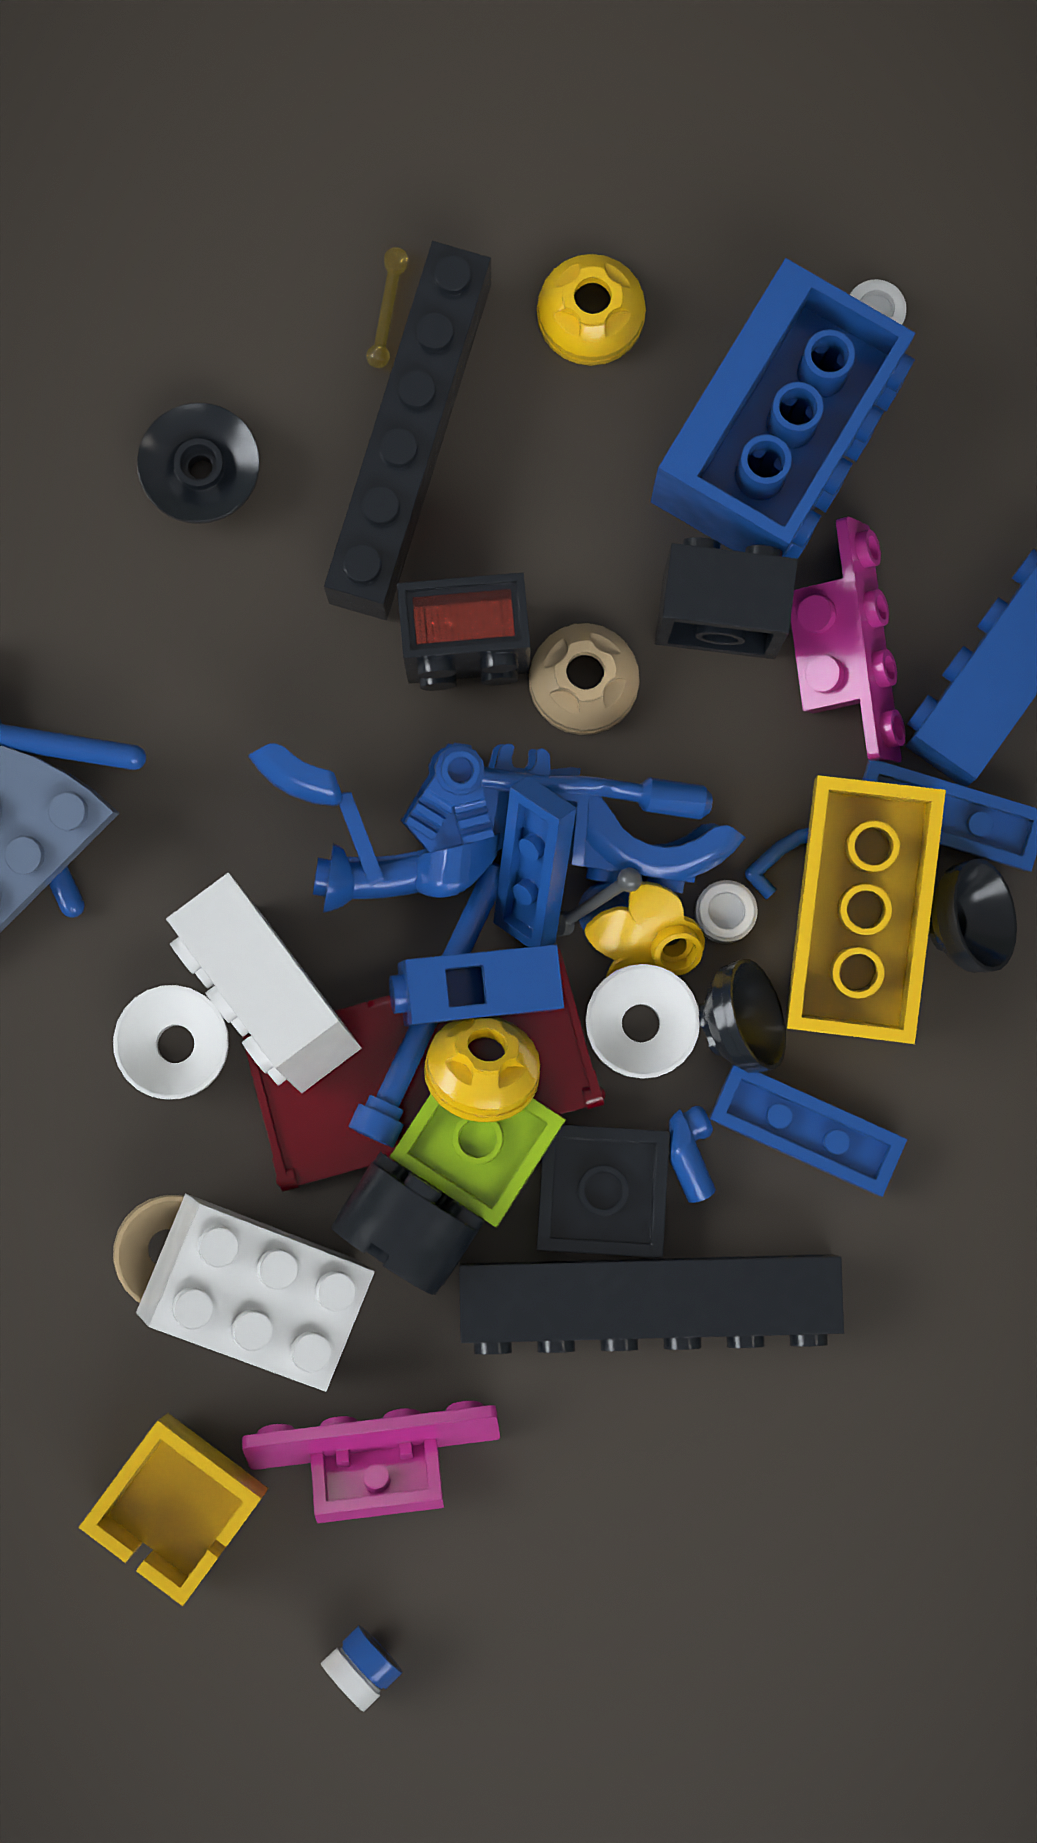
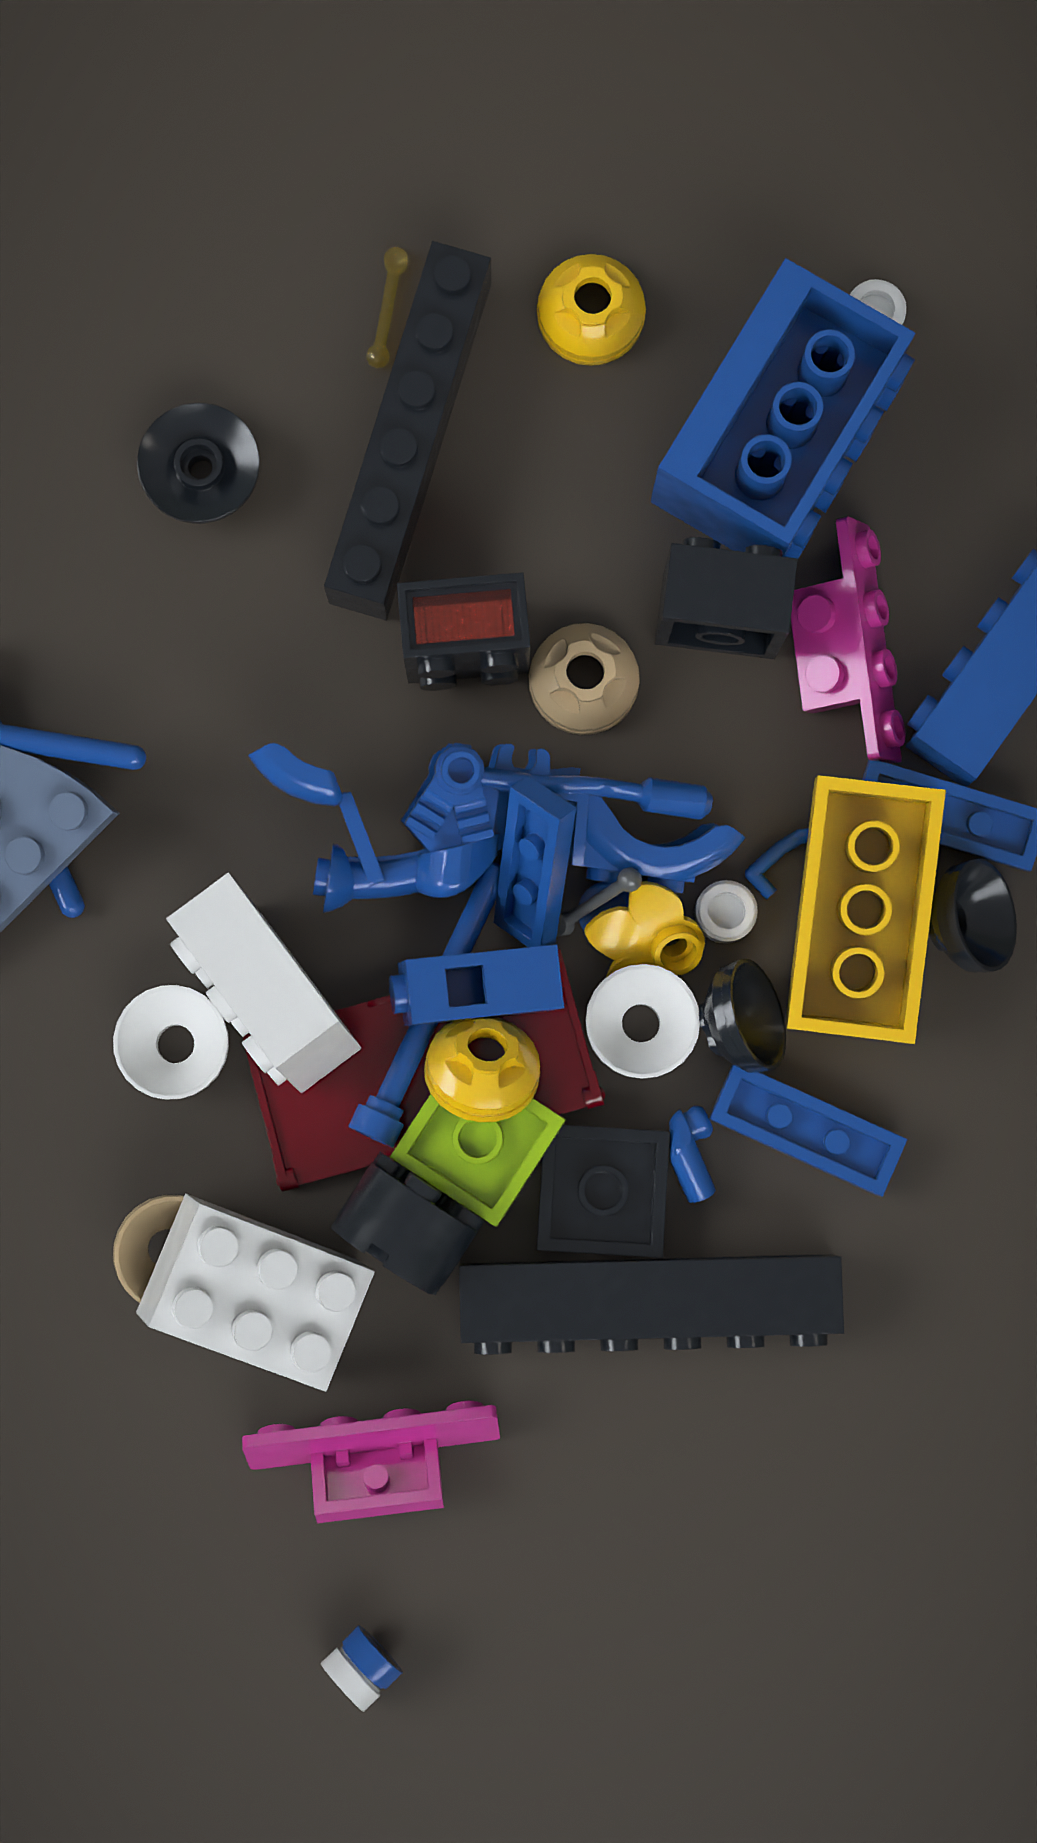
(179, 1502): yellow piece -> none

